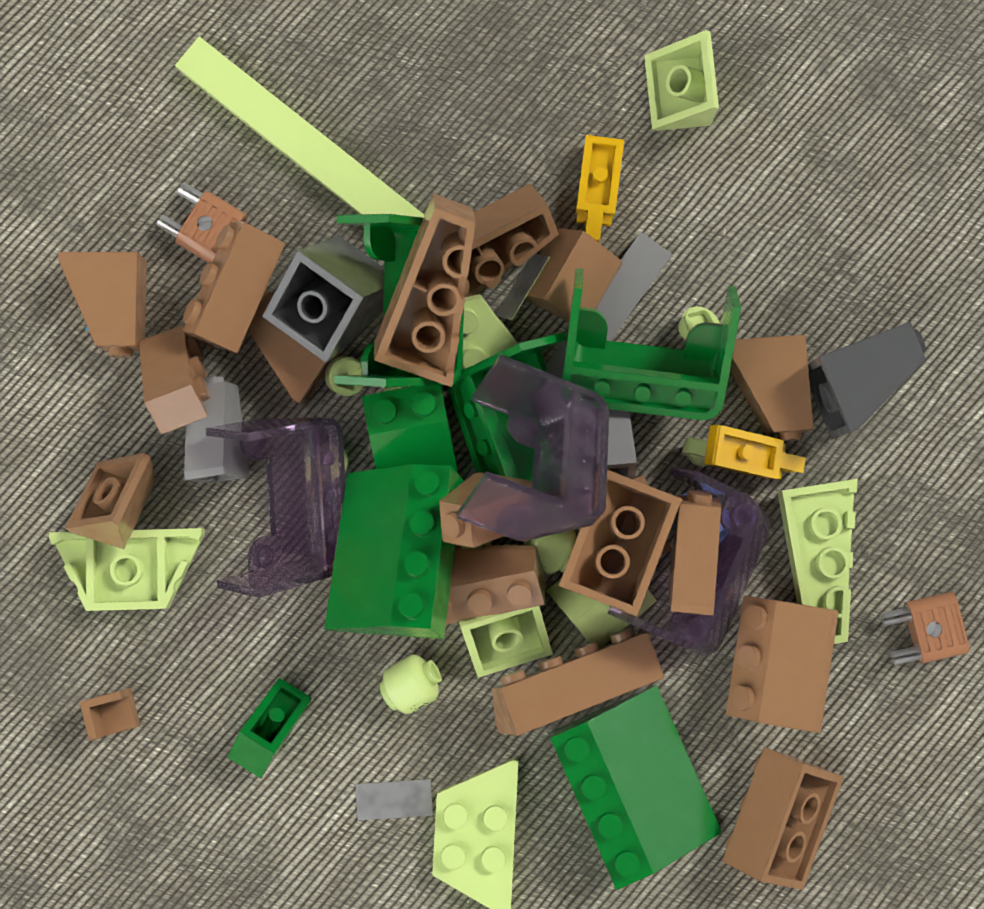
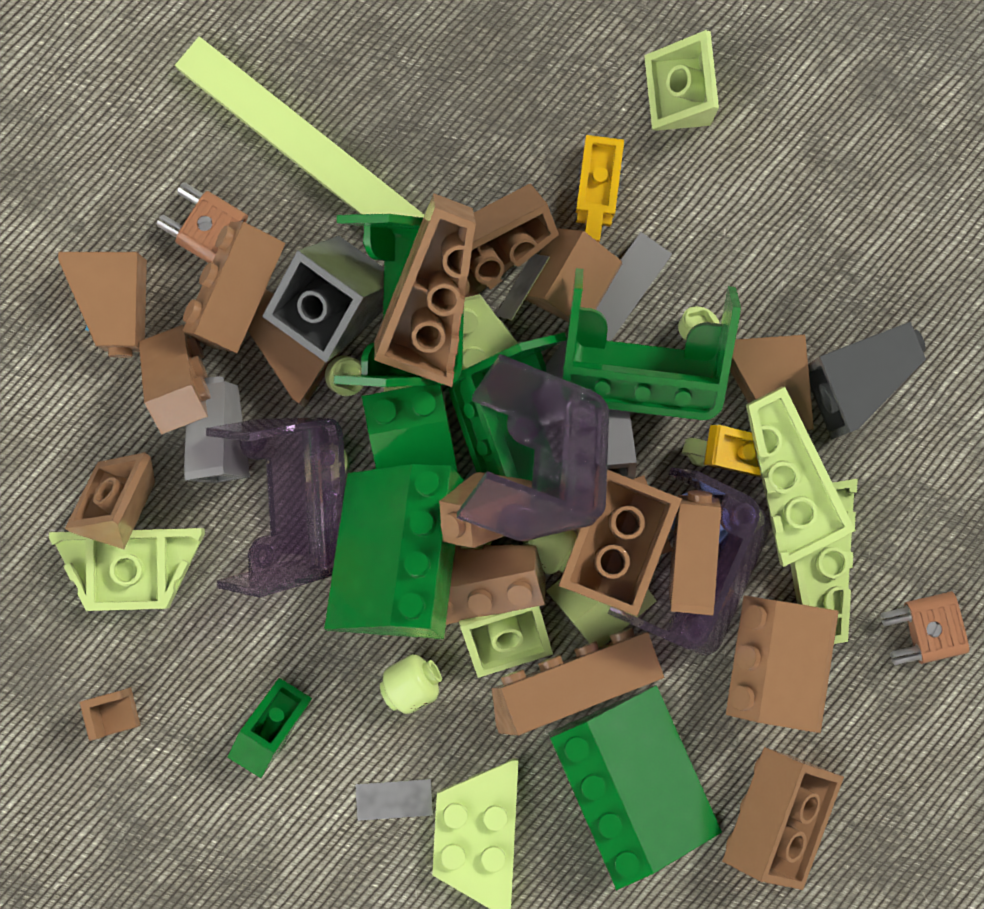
(796, 485): none -> yellowish green wing

